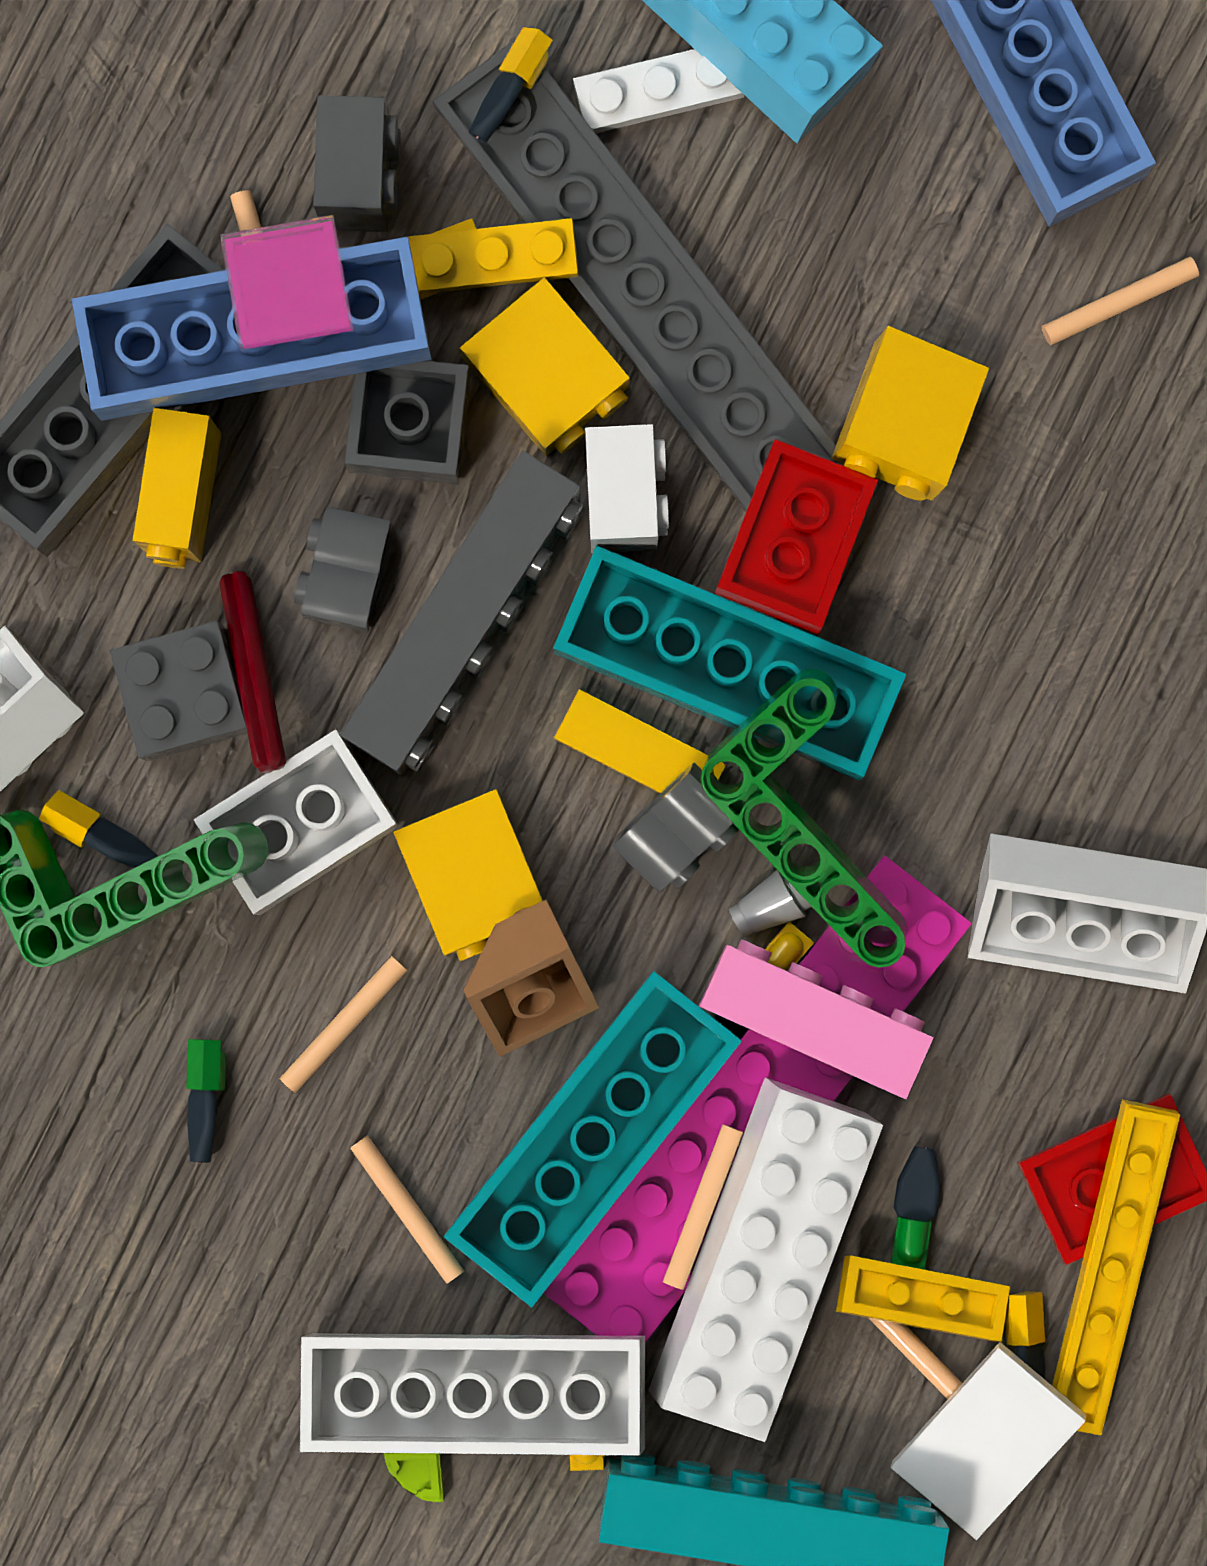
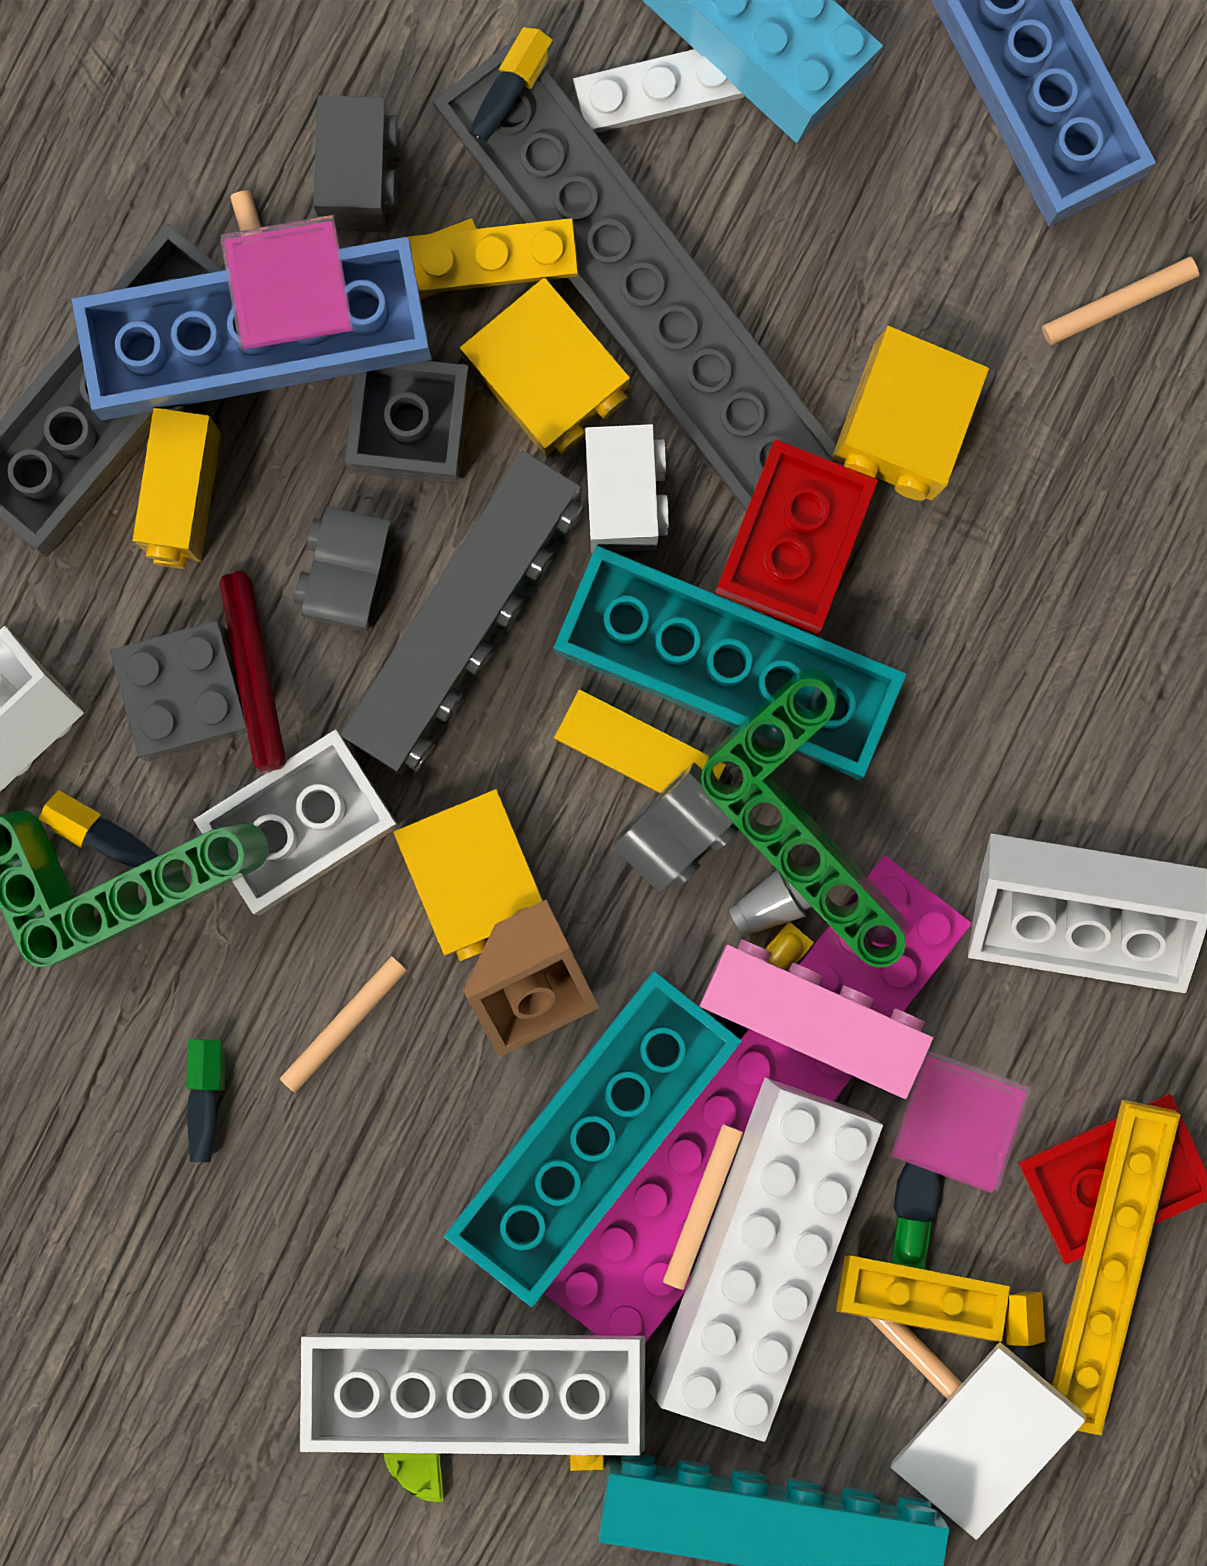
(407, 1209): light nougat bar -> none
(961, 1122): none -> clear tile

